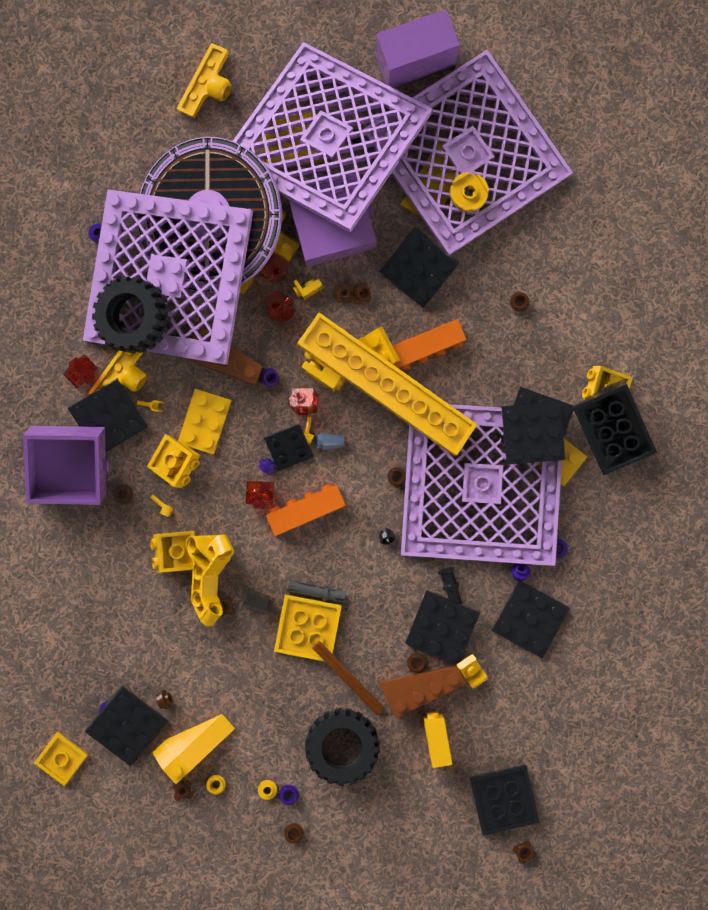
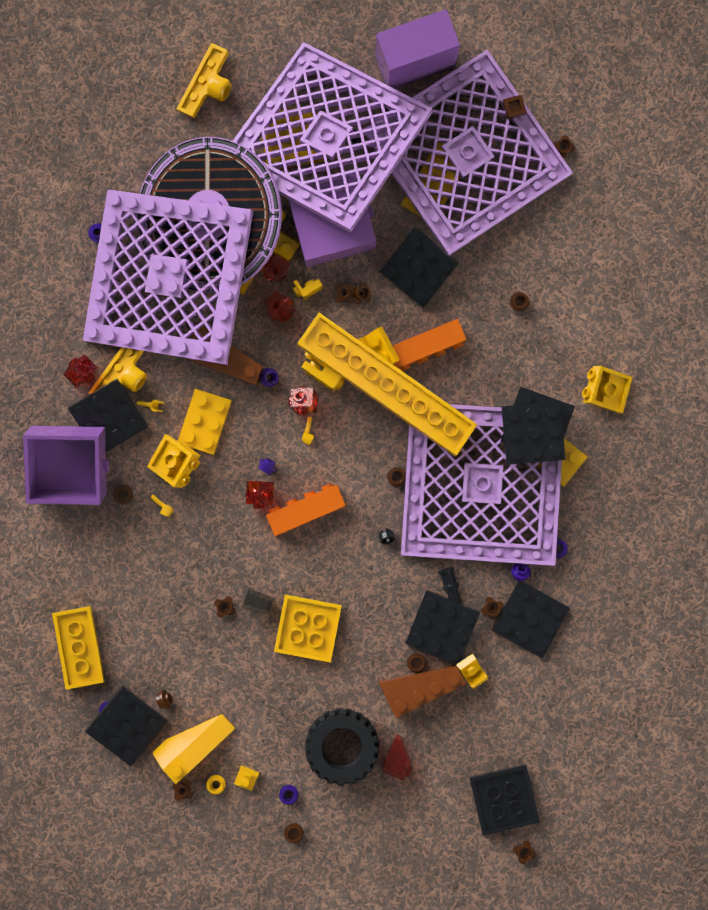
(61, 759): yellow tile -> none
(78, 647): none -> yellow plate
(108, 310): black tyre -> none
(171, 552): yellow plate -> none
(209, 558): yellow connector -> none
(246, 778): none -> yellow tile
(267, 783): yellow plate -> none
(288, 447): black hinge -> none
(325, 593): dark grey pin -> none
(329, 441): sand blue cone -> none
(348, 678): dark orange axle -> none
(397, 760): none -> clear red slope
(437, 739): yellow window -> none
(470, 181): yellow plate -> none
(497, 606): none -> reddish brown plate
(514, 107): none -> reddish brown plate
(567, 143): none -> reddish brown plate
(614, 427): black slope -> none

